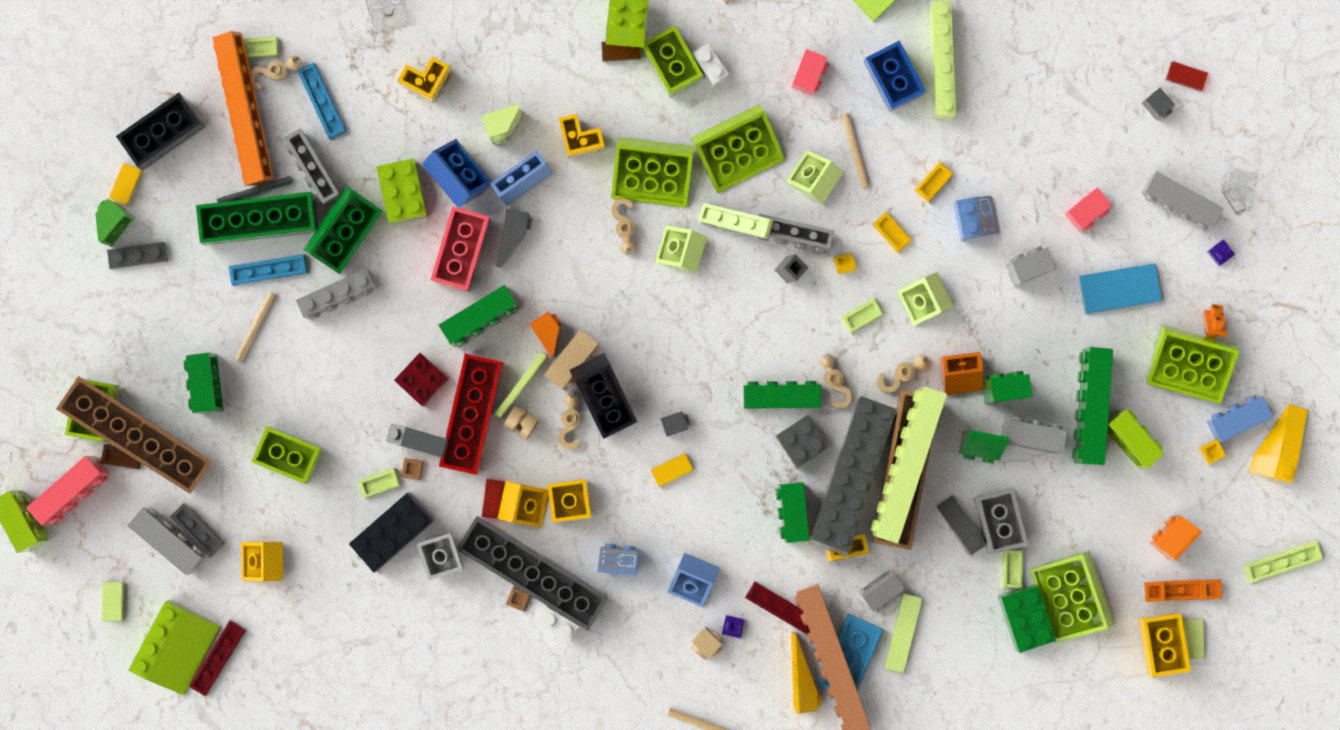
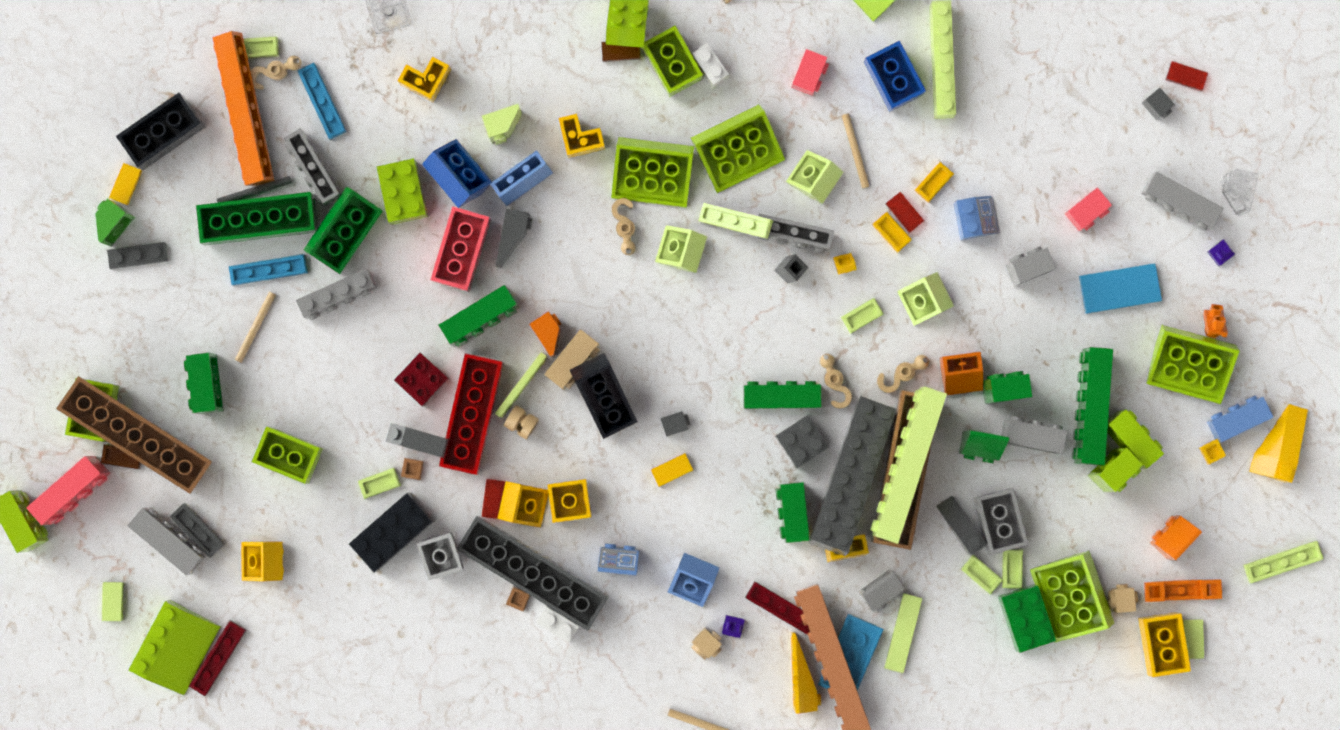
(570, 419): tan piece -> none
(904, 212): none -> clear red tile
(981, 574): none -> yellowish green tile
(1118, 469): none -> lime brick
(1122, 598): none -> tan brick

